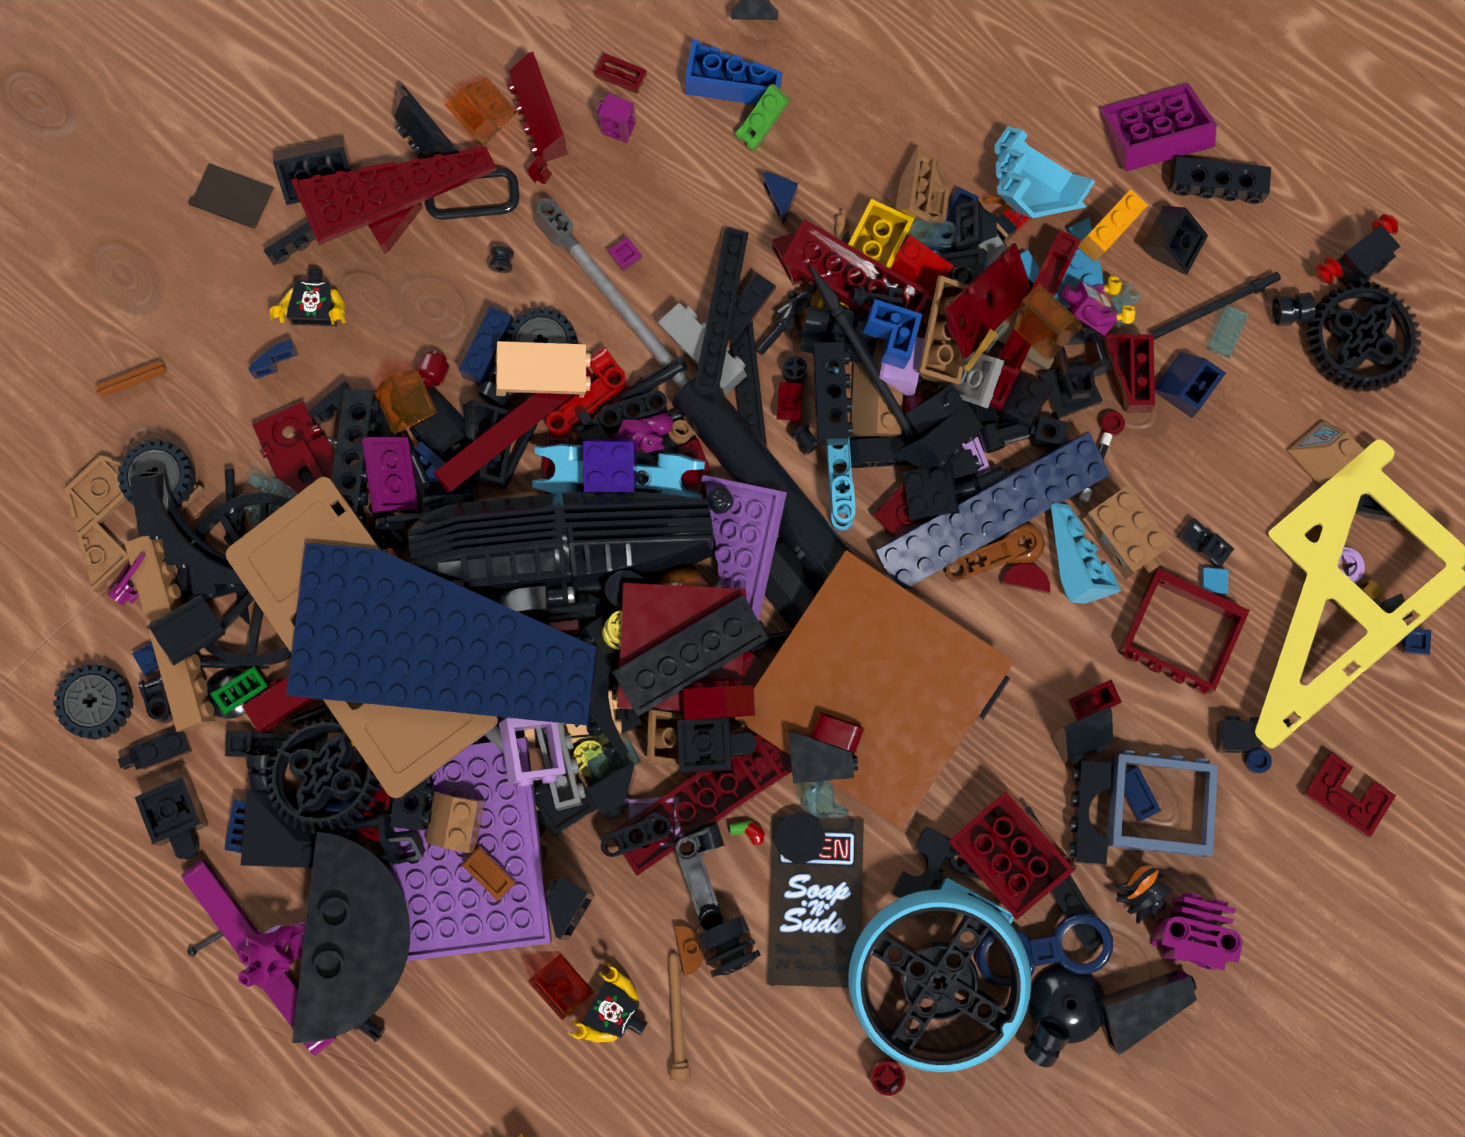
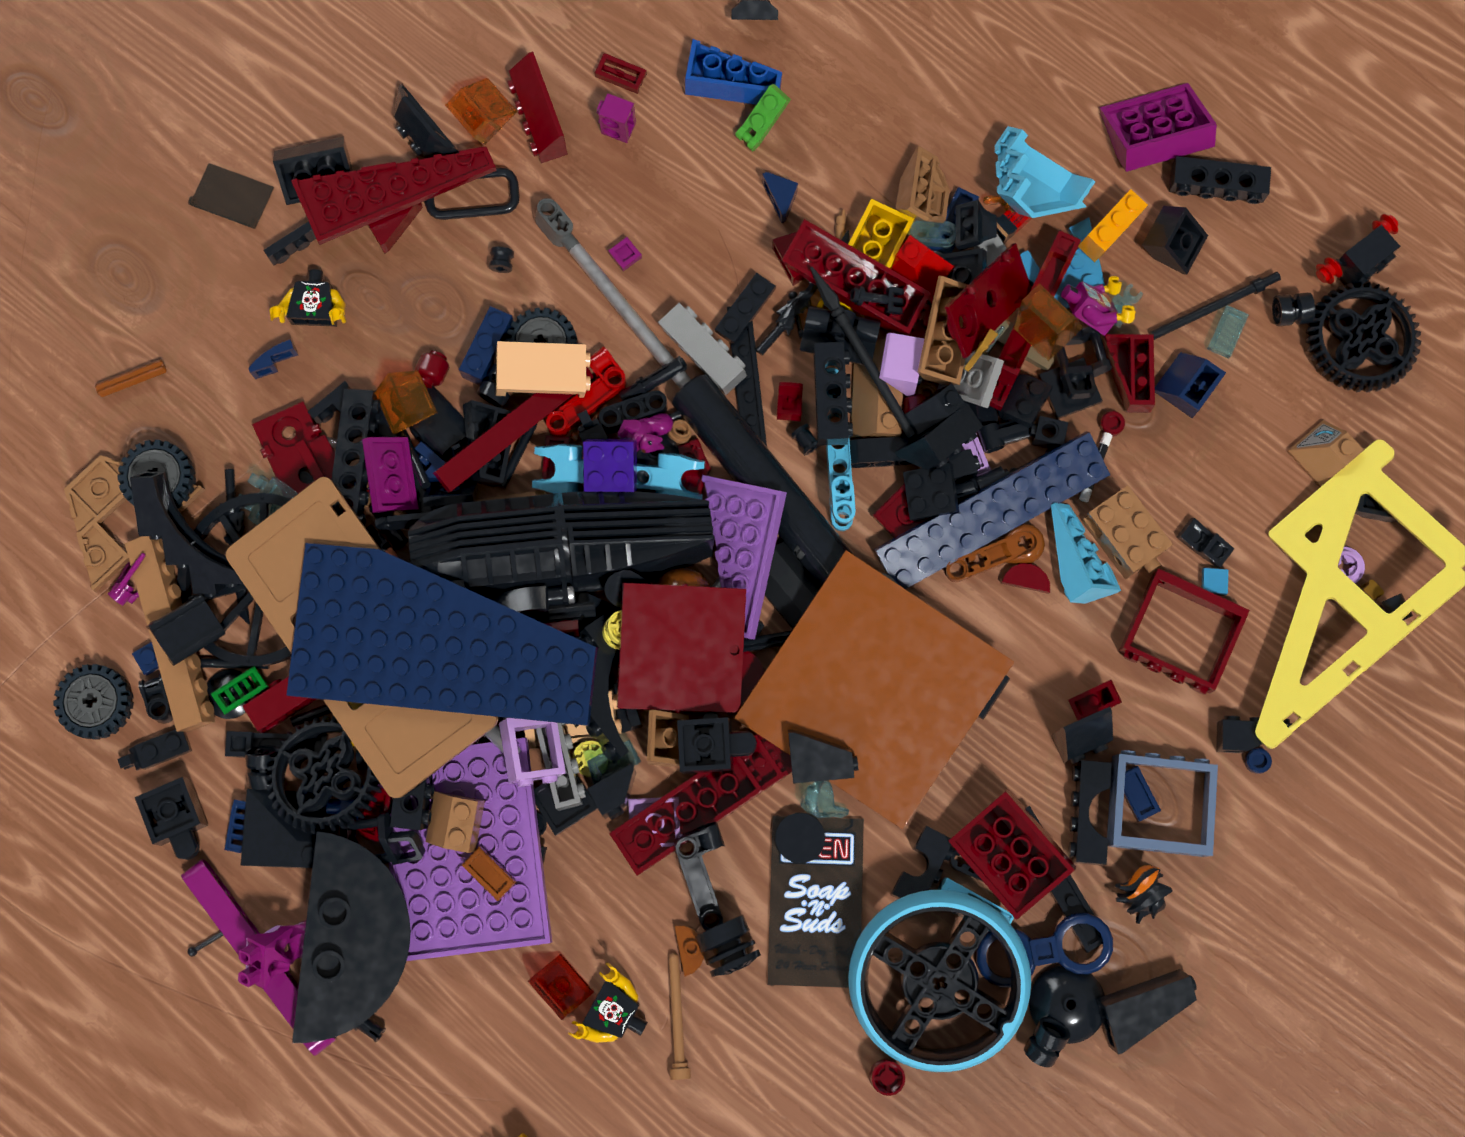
(539, 171): dark red piece -> none
(566, 906): black slope -> none
(626, 842): black beam -> none
(689, 655): black plate -> none
(720, 313): black tile -> none
(720, 500): black piece -> none
(720, 701): dark red brick -> none
(750, 829): arm -> none
(794, 364): black wheel -> none
(837, 732): dark red beam -> none
(895, 326): blue brick -> none
(1198, 933): magenta piece -> none
(1361, 814): dark red plate -> none
(1417, 642): dark blue plate -> none

